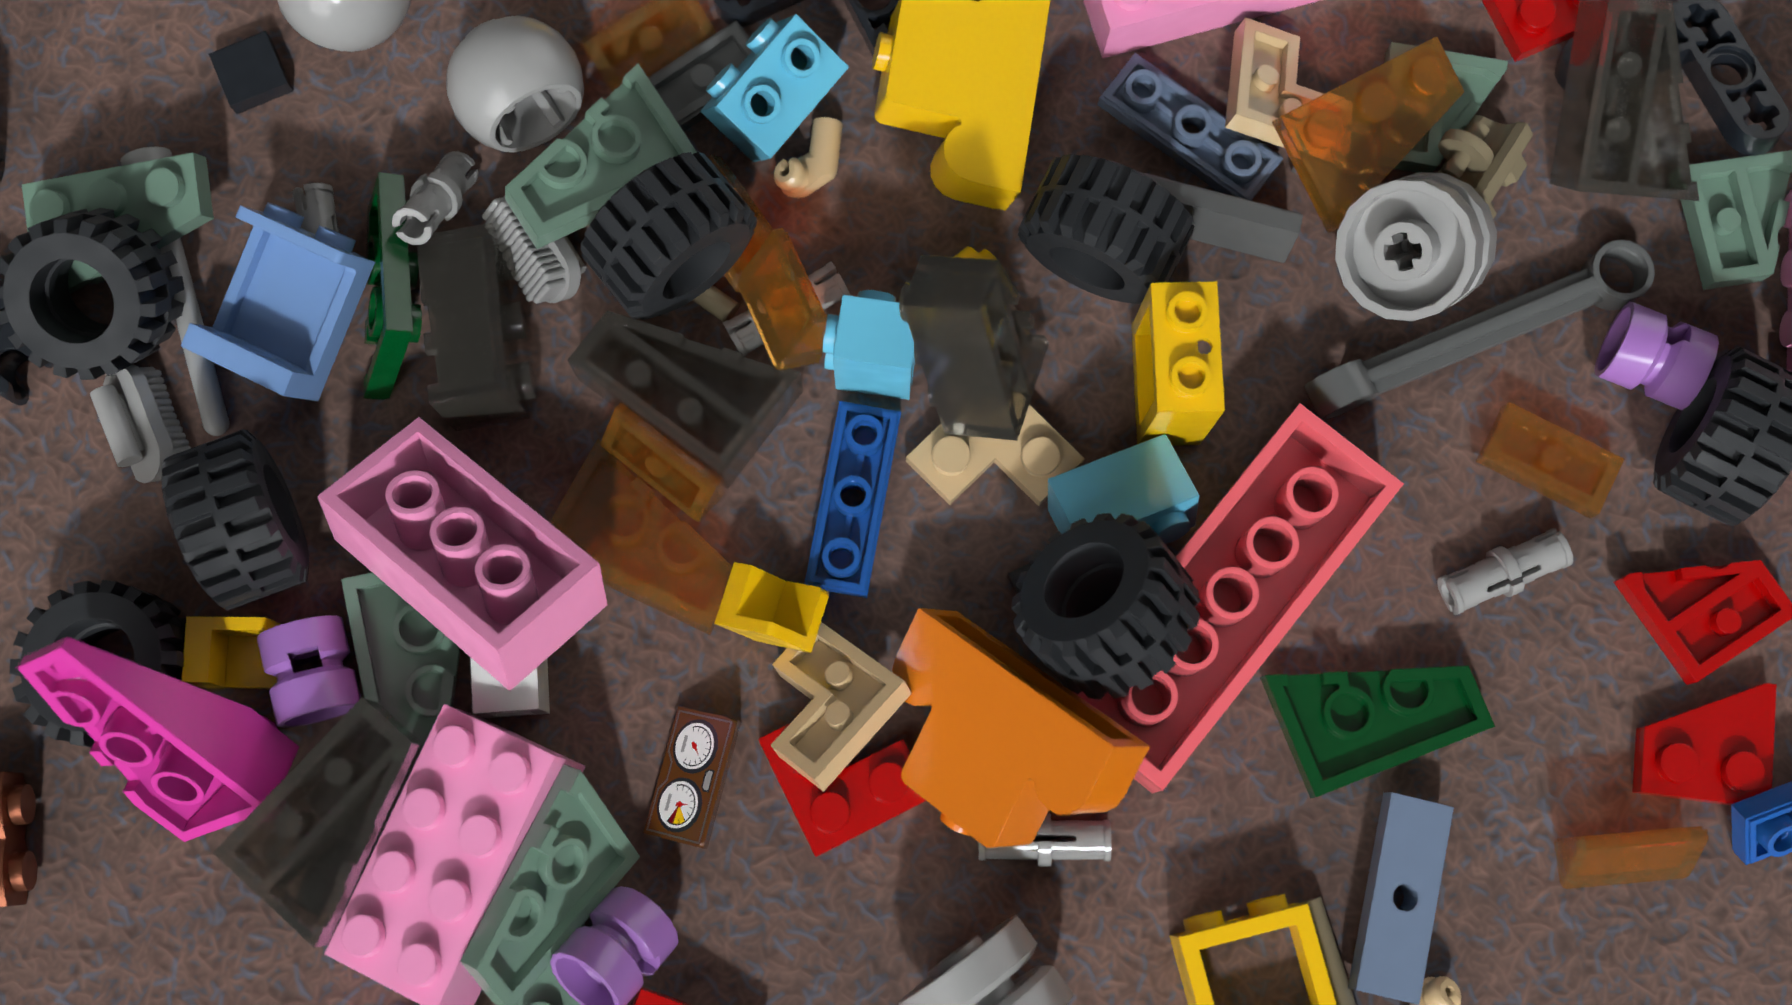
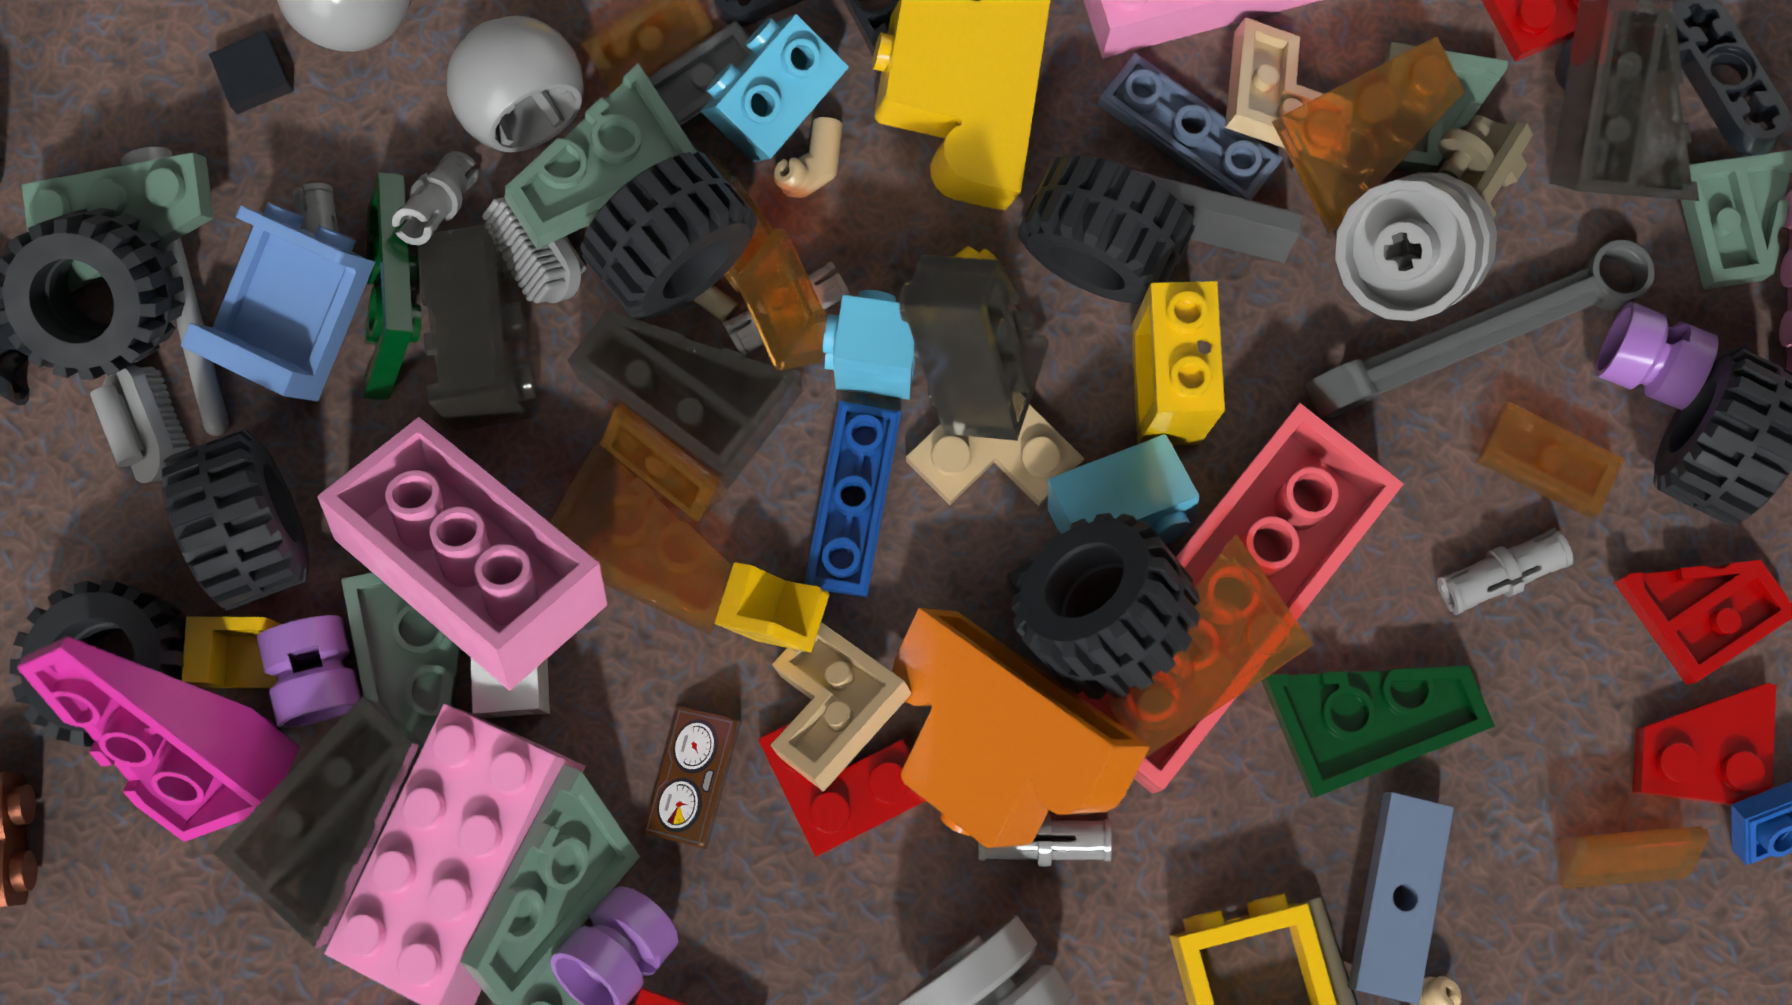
(1237, 643): none -> clear orange wing

